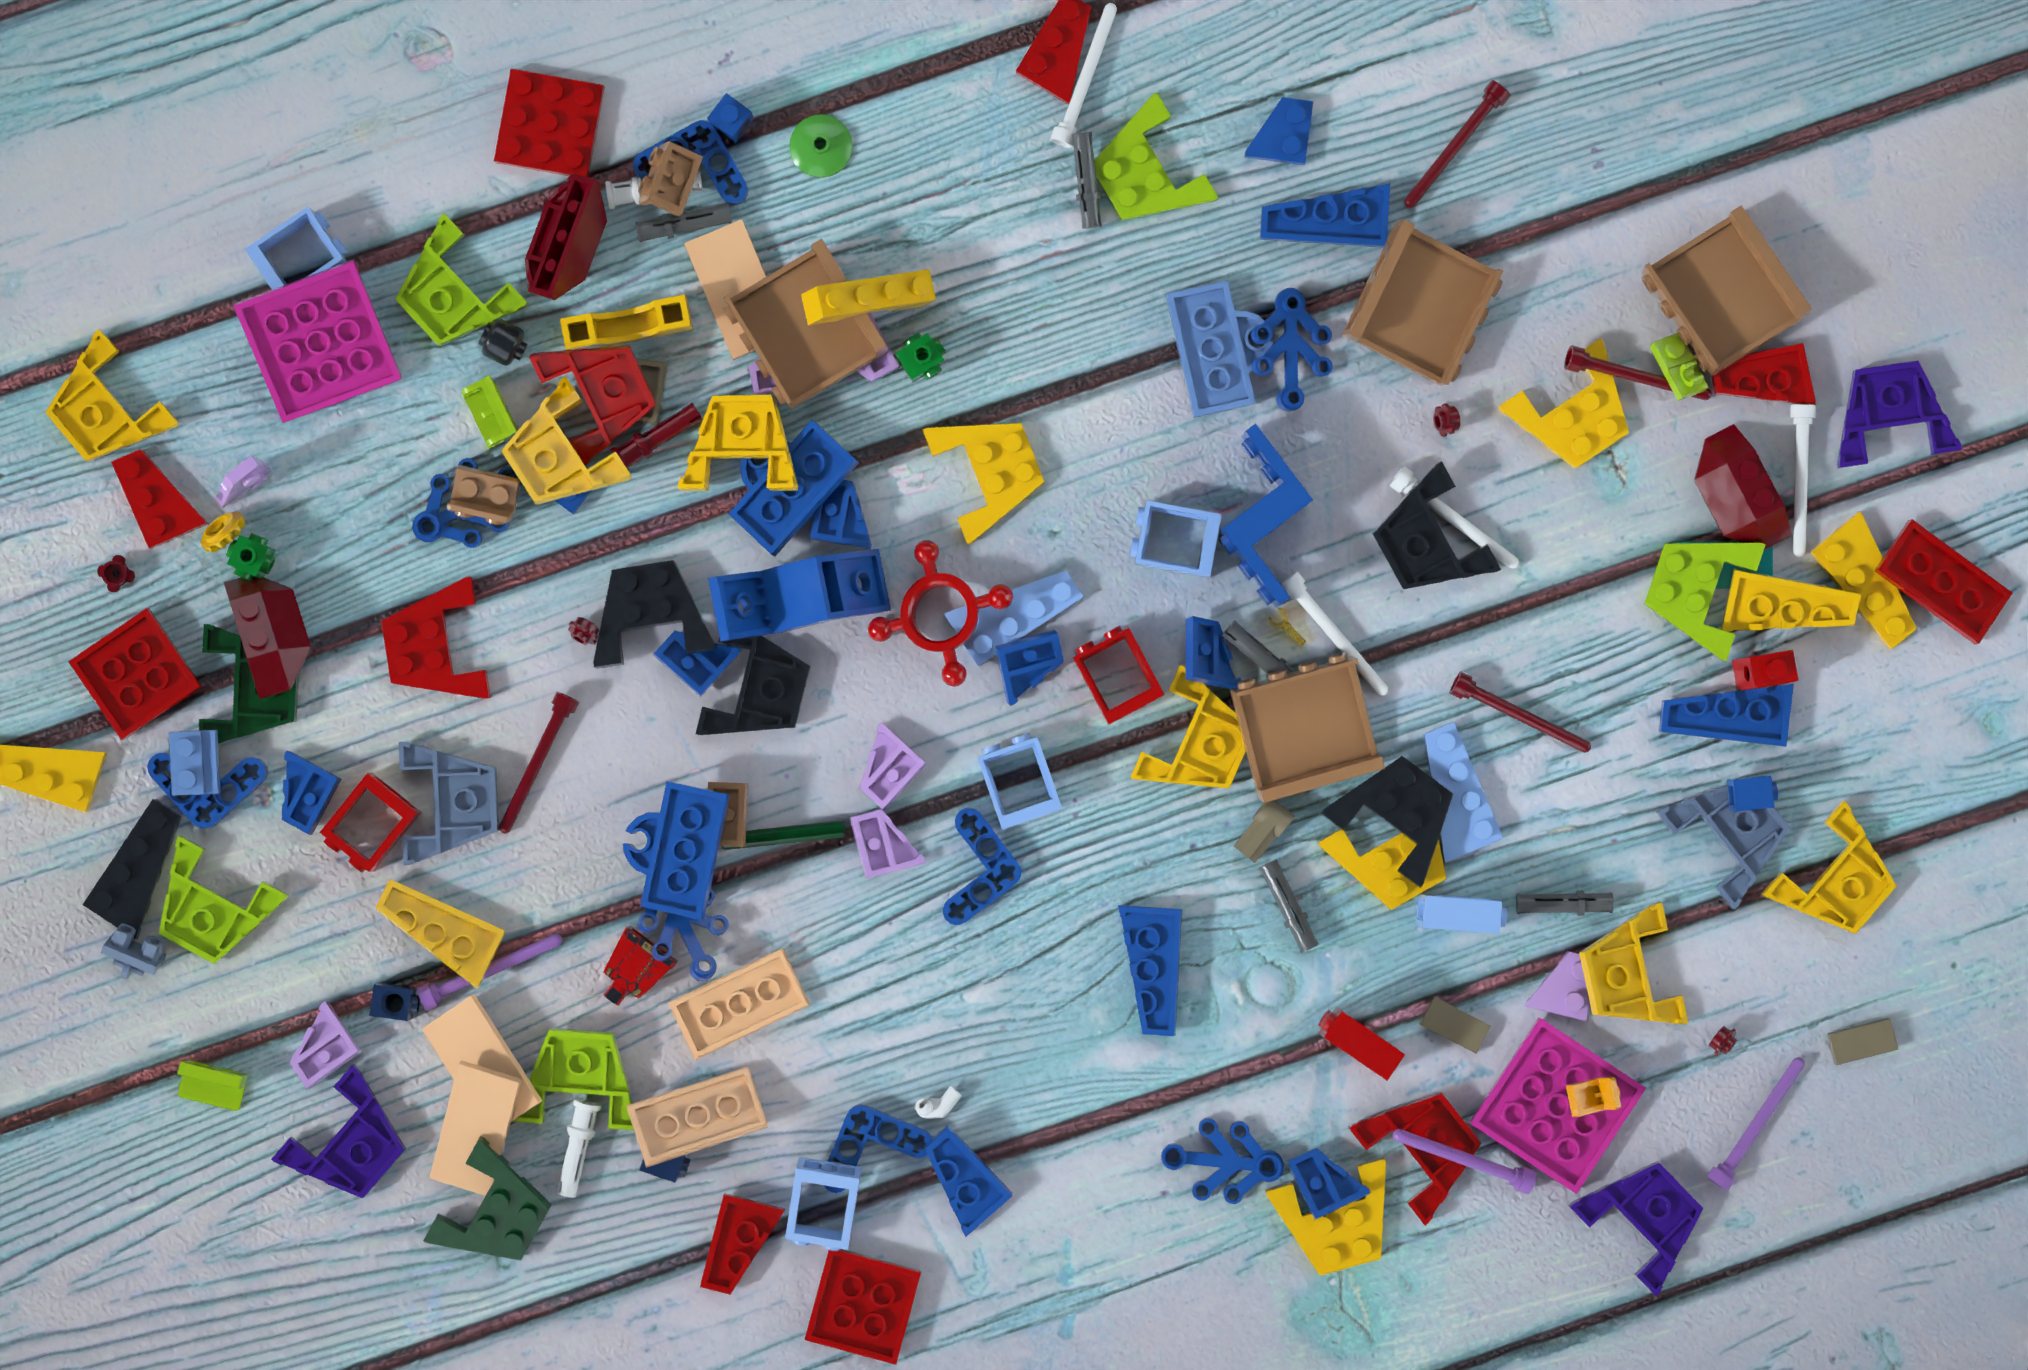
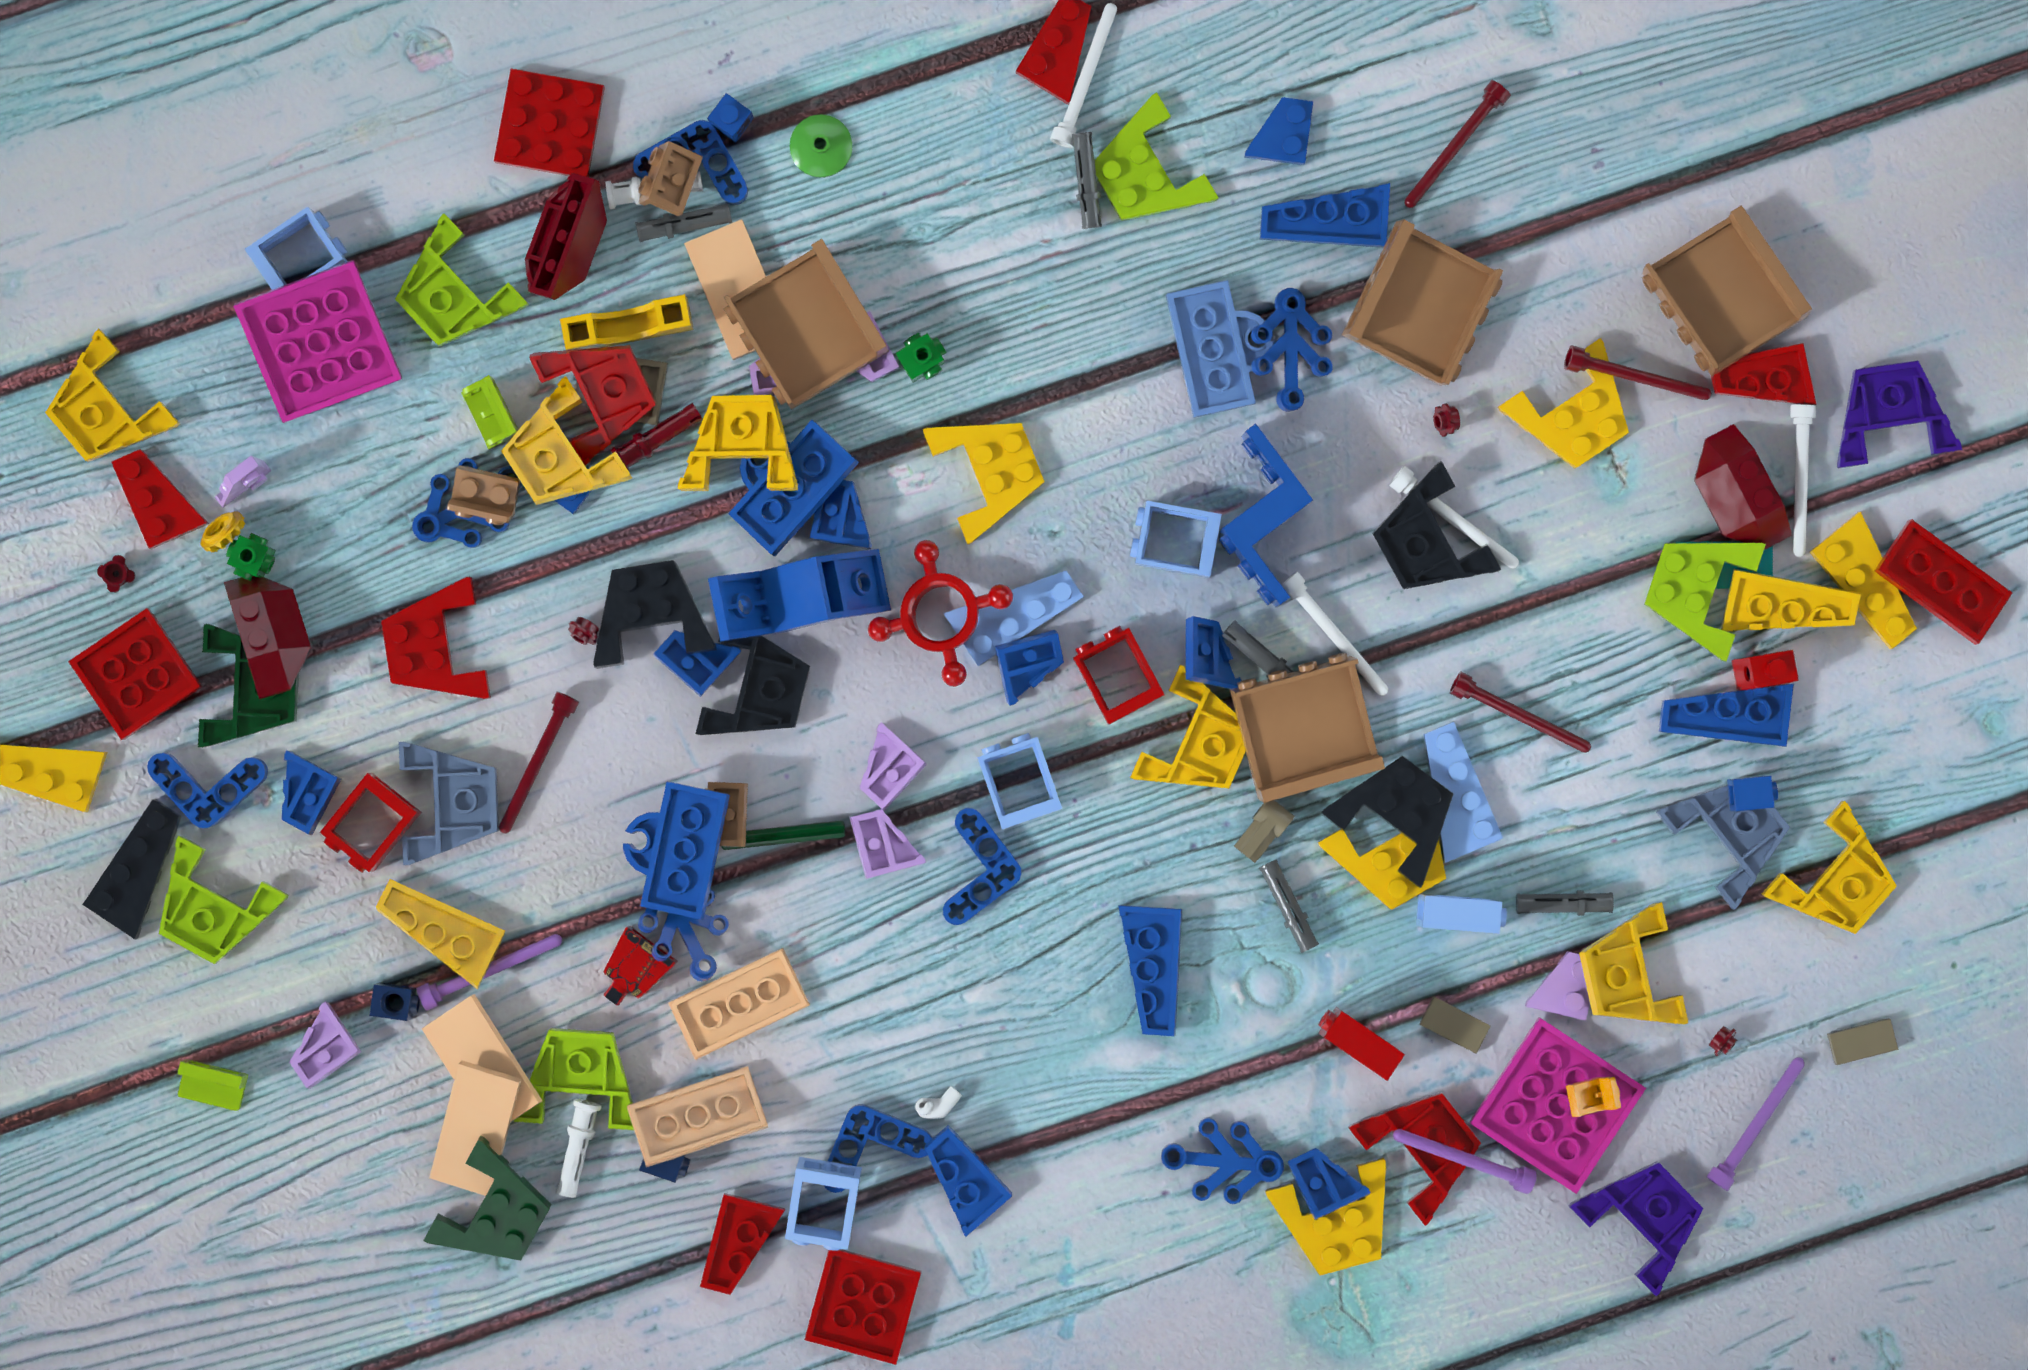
(133, 955): sand blue hips -> none
(194, 762): medium blue plate -> none
(358, 1152): dark purple wing -> none
(502, 342): black head -> none
(861, 296): yellow arch -> none
(1287, 627): clear yellow hand -> none
(1678, 366): lime plate -> none

